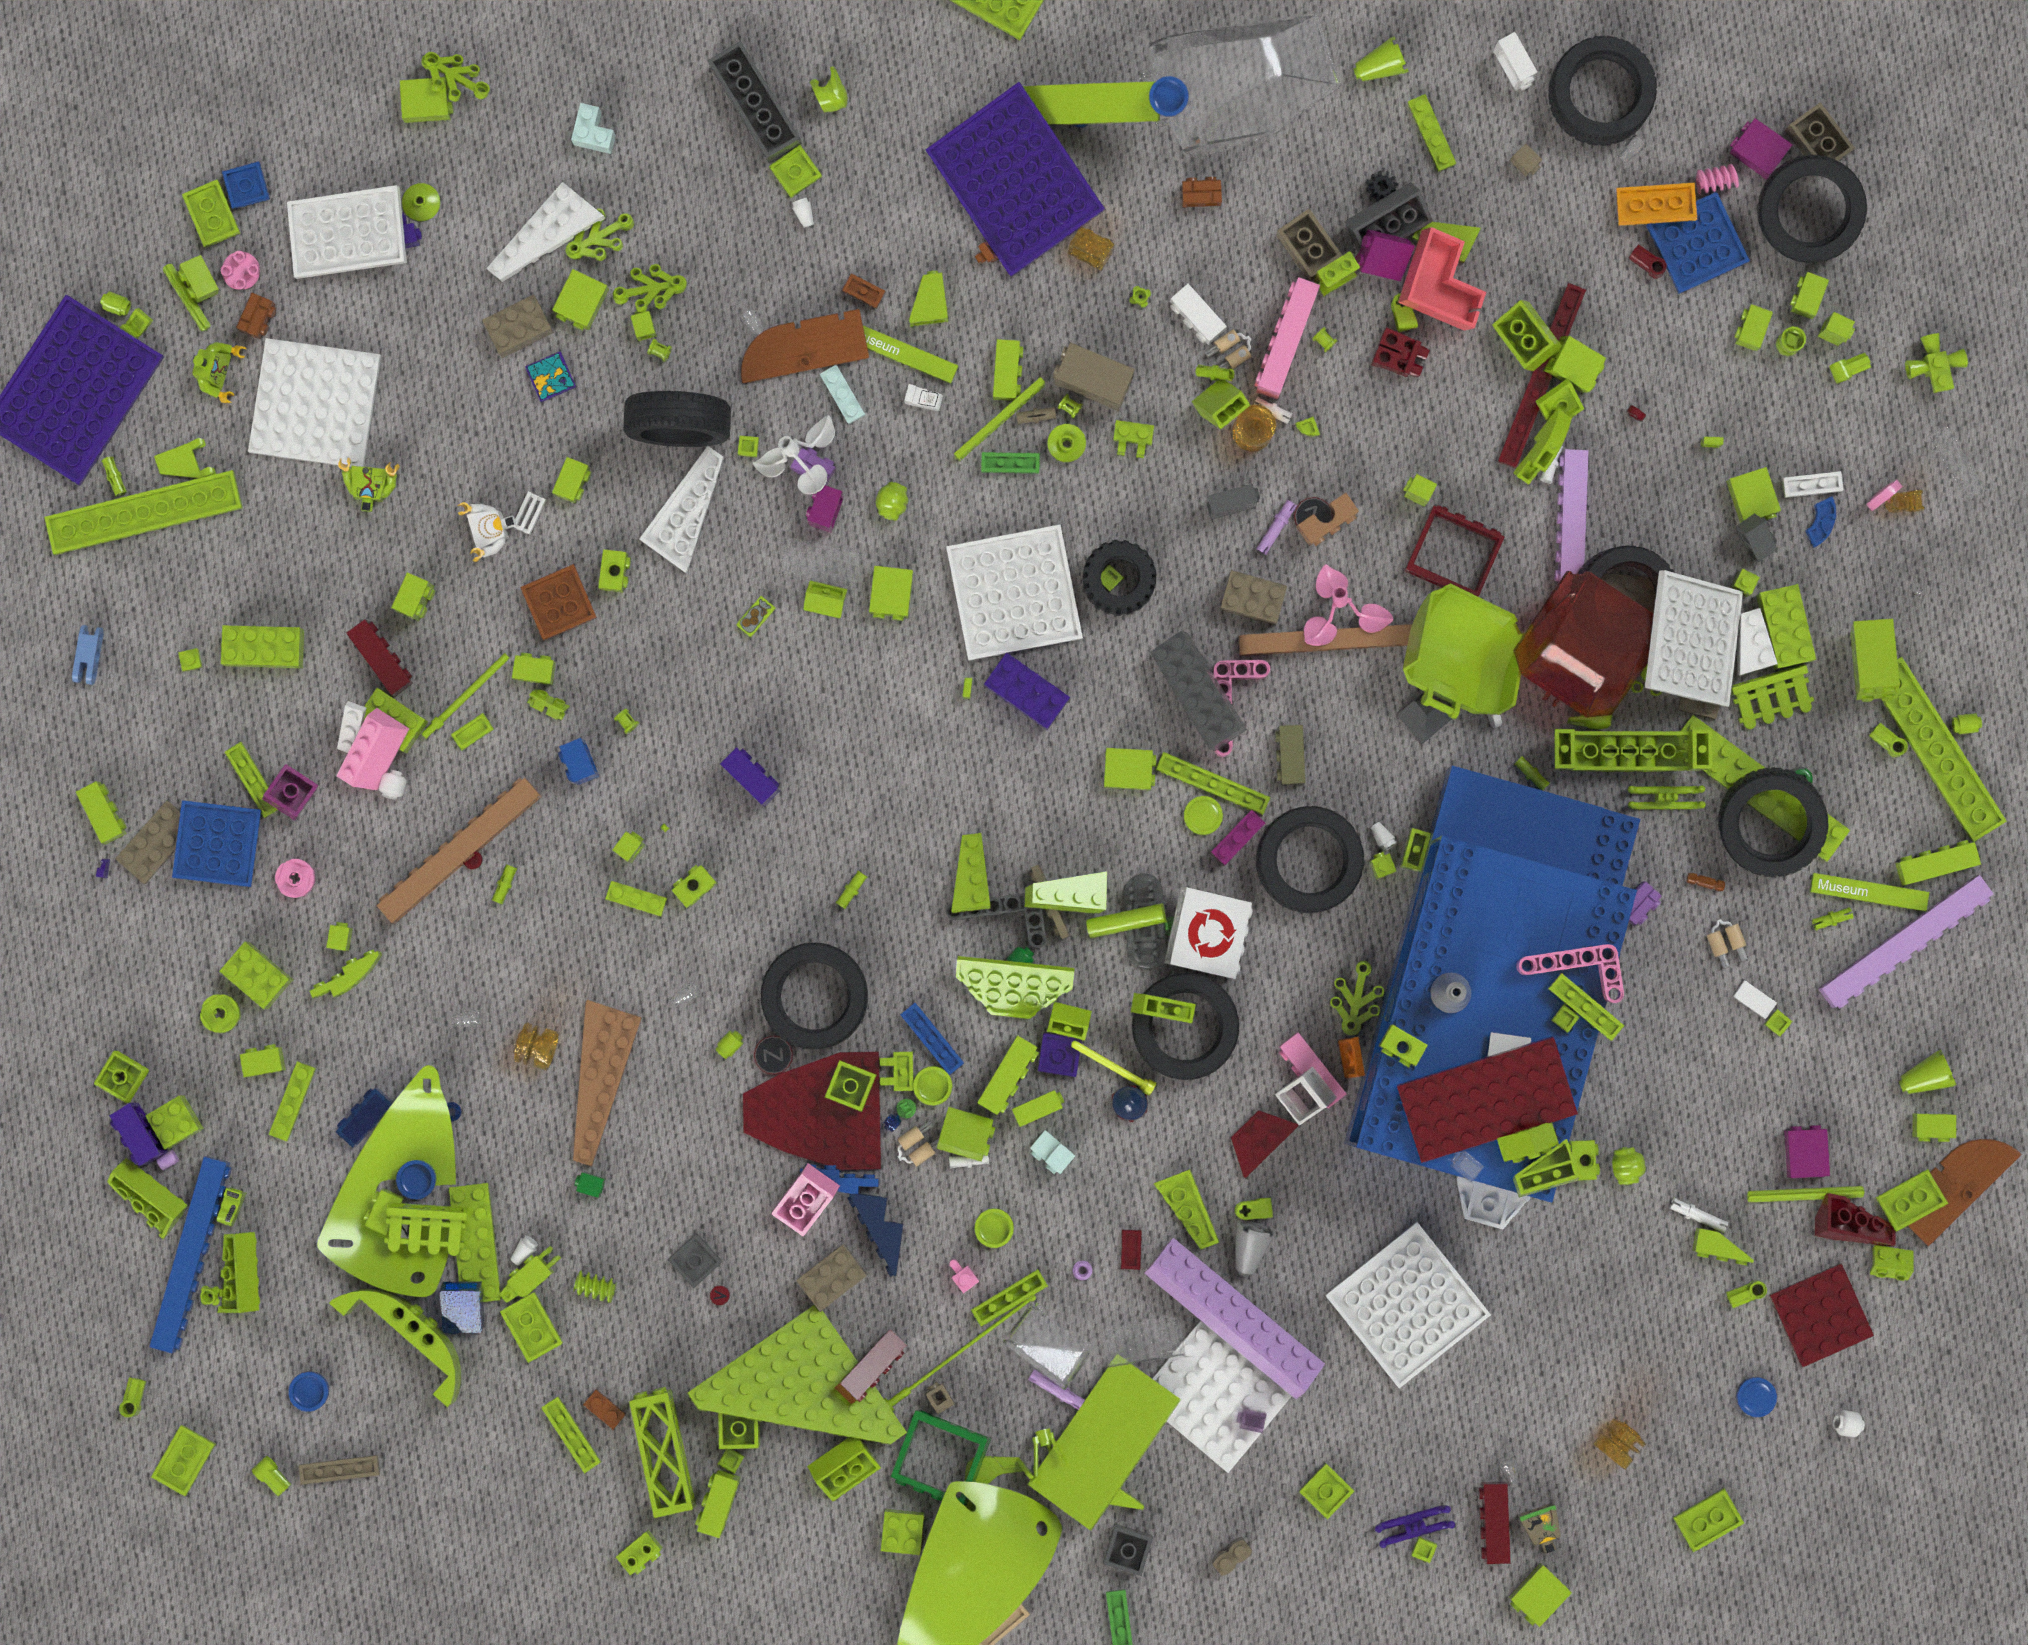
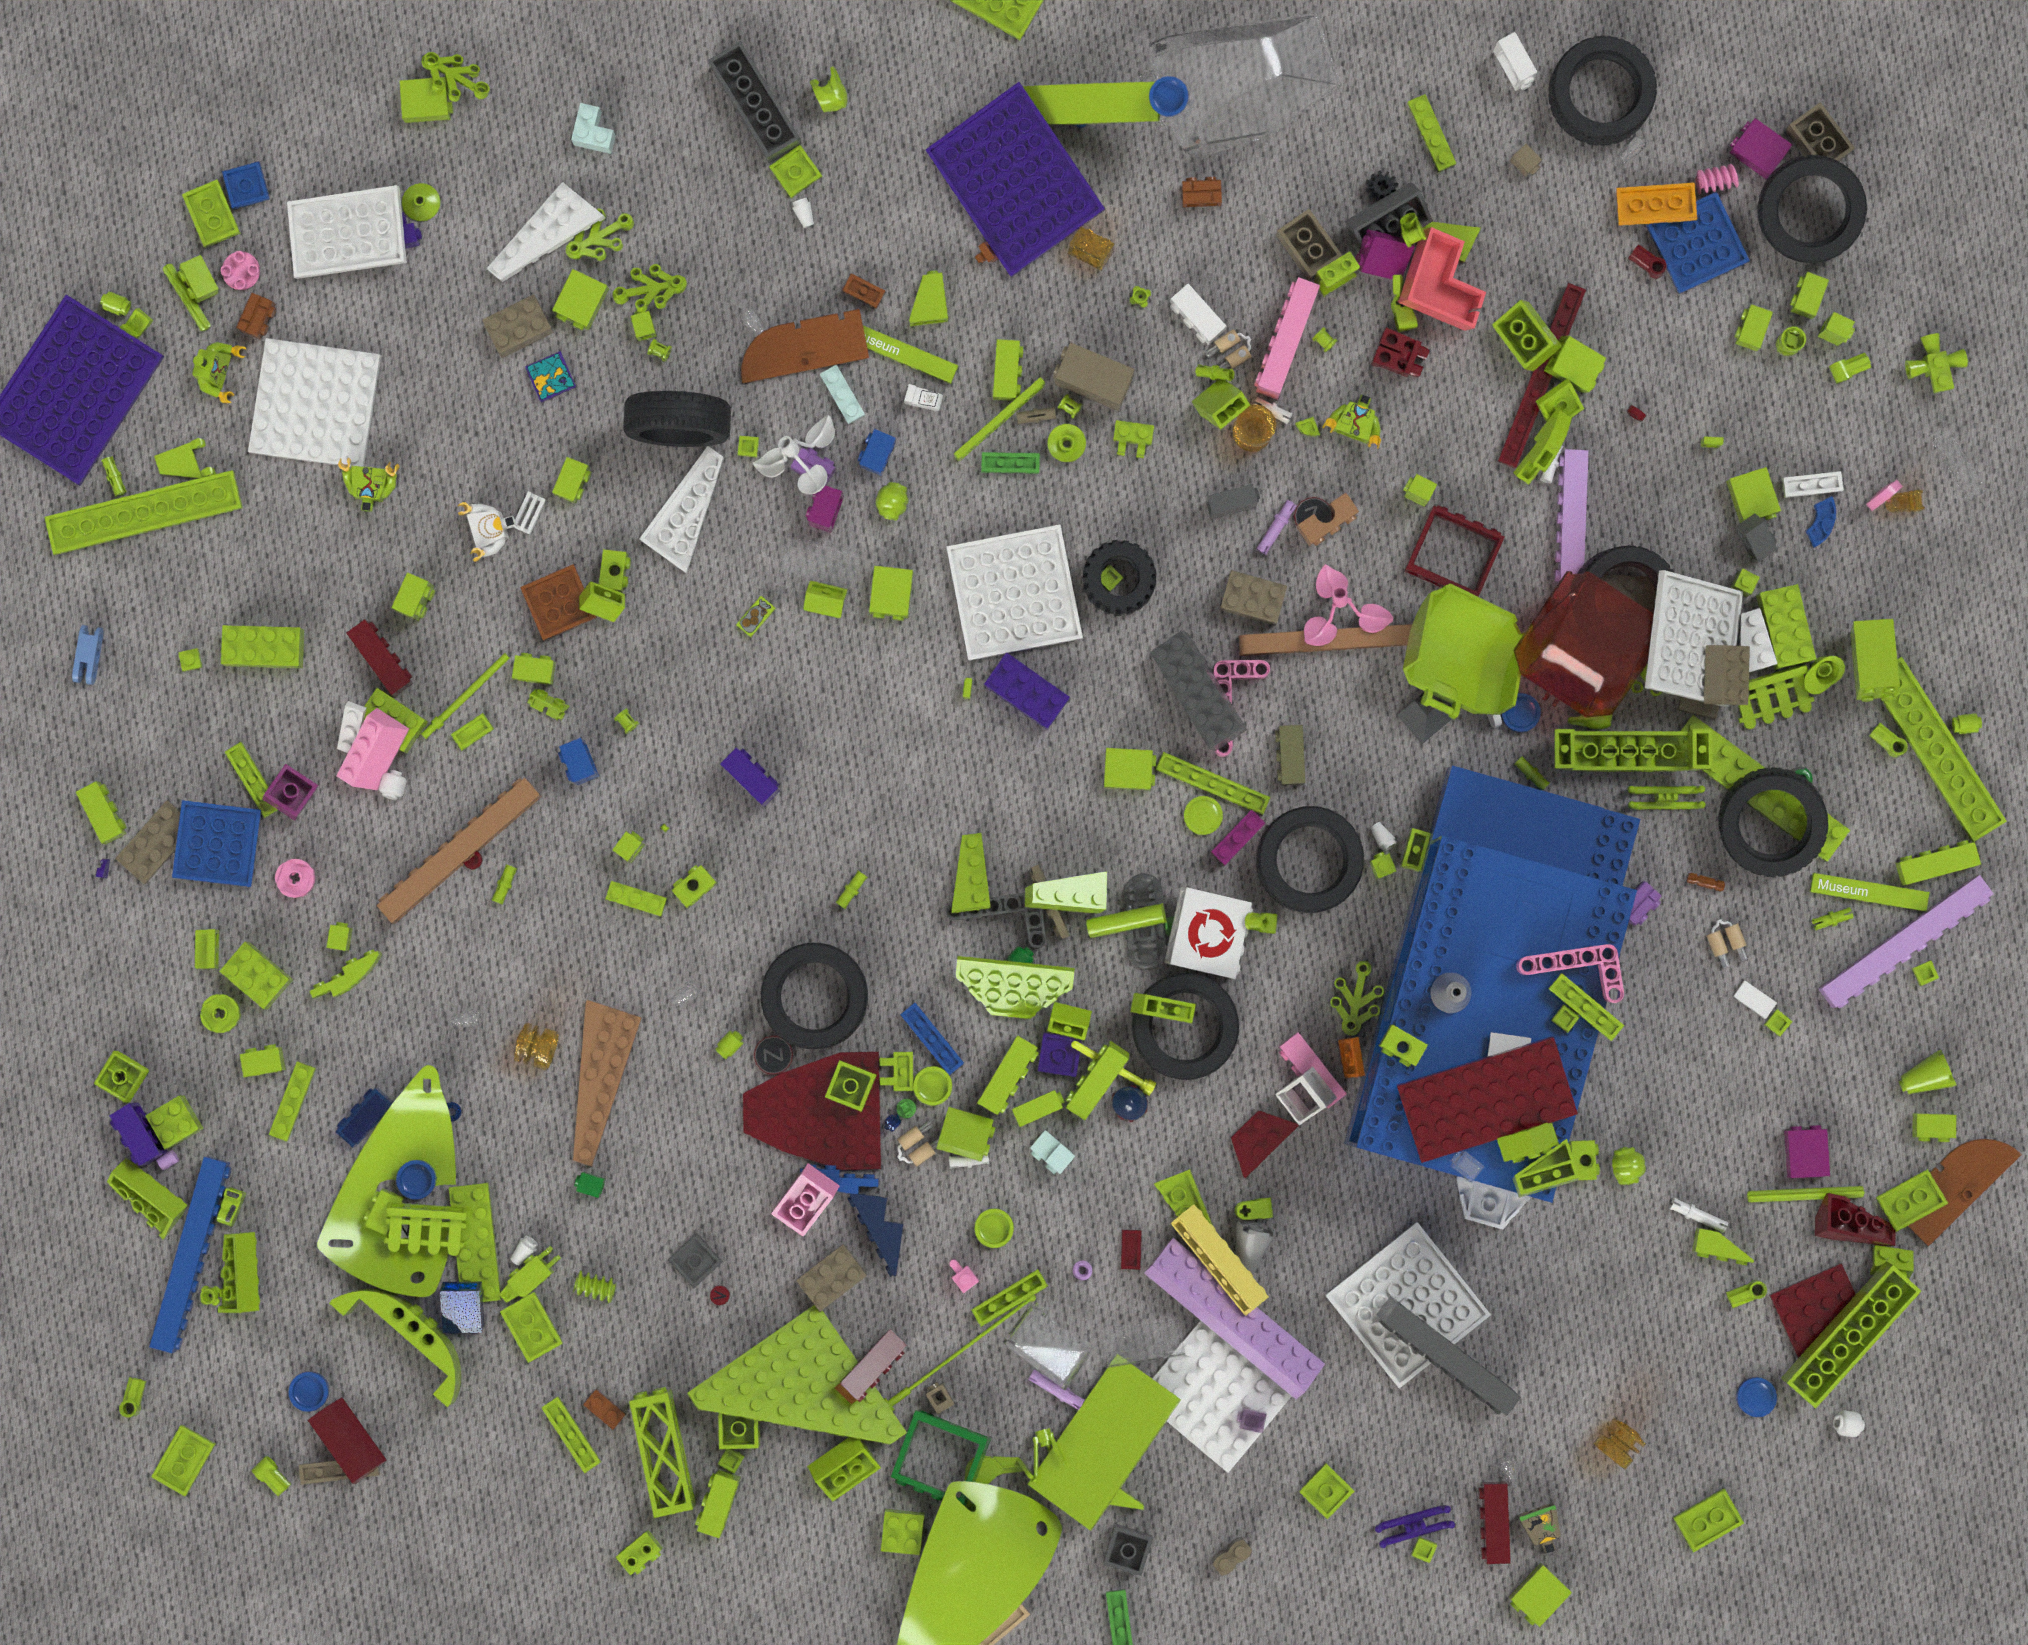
(207, 949): none -> lime panel
(347, 1440): none -> dark red slope
(602, 601): none -> lime brick
(877, 452): none -> blue brick
(1097, 1080): none -> lime brick
(1219, 1260): none -> light yellow brick
(1261, 922): none -> lime piece
(1356, 422): none -> lime torso
(1381, 62): lime cone -> none
(1398, 284): none -> lime tile
(1411, 229): none -> lime piece
(1451, 1358): none -> dark grey brick
(1523, 715): none -> blue piece
(1726, 675): none -> dark tan brick
(1823, 674): none -> lime piece
(1851, 1334): none -> lime brick
(1925, 973): none -> lime plate

